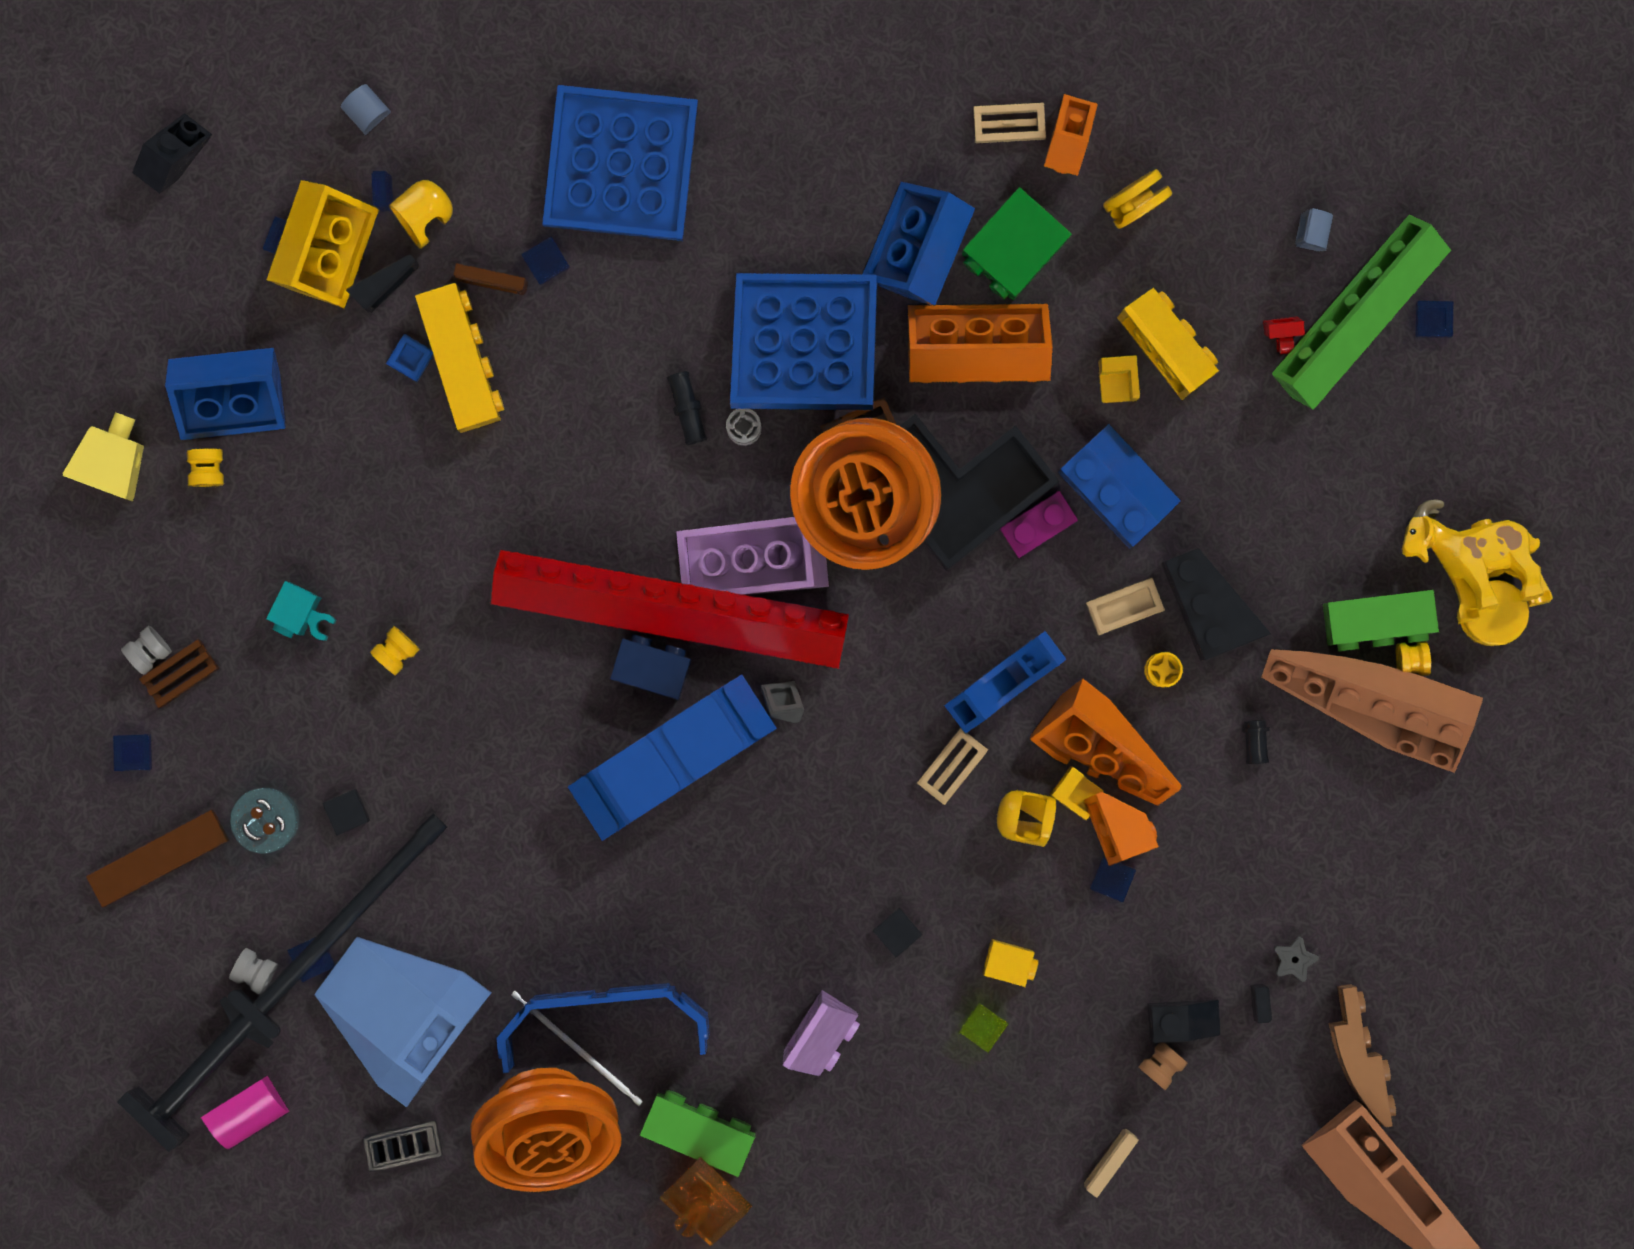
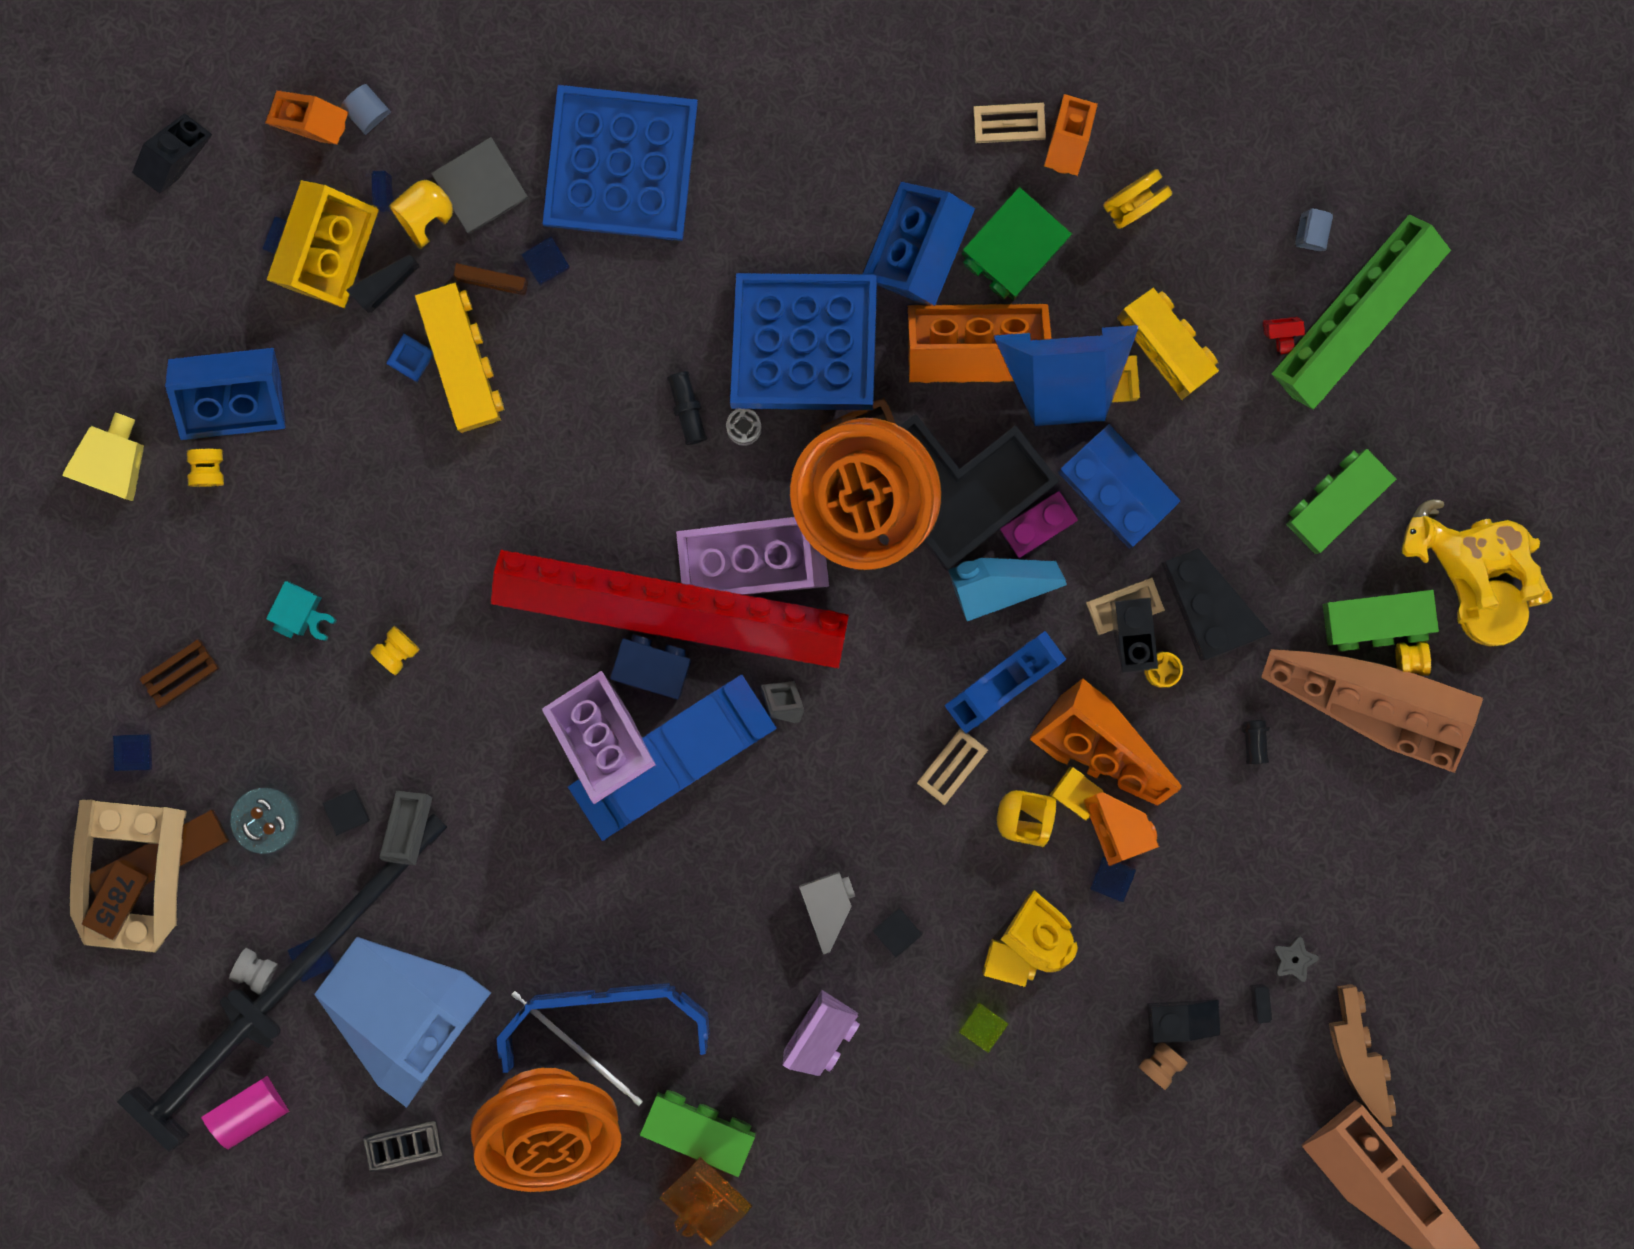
(115, 901): none -> reddish brown tile
(131, 824): none -> tan wedge
(146, 650): light grey wheel -> none
(307, 117): none -> orange slope
(405, 827): none -> dark grey tile
(480, 185): none -> dark grey tile
(598, 736): none -> lavender slope
(828, 906): none -> light grey slope
(997, 583): none -> dark azure slope
(1041, 935): none -> yellow tile
(1067, 376): none -> blue wedge
(1110, 1162): tan tile -> none
(1134, 634): none -> black slope
(1339, 500): none -> bright green brick
(1434, 319): clear blue tile -> none

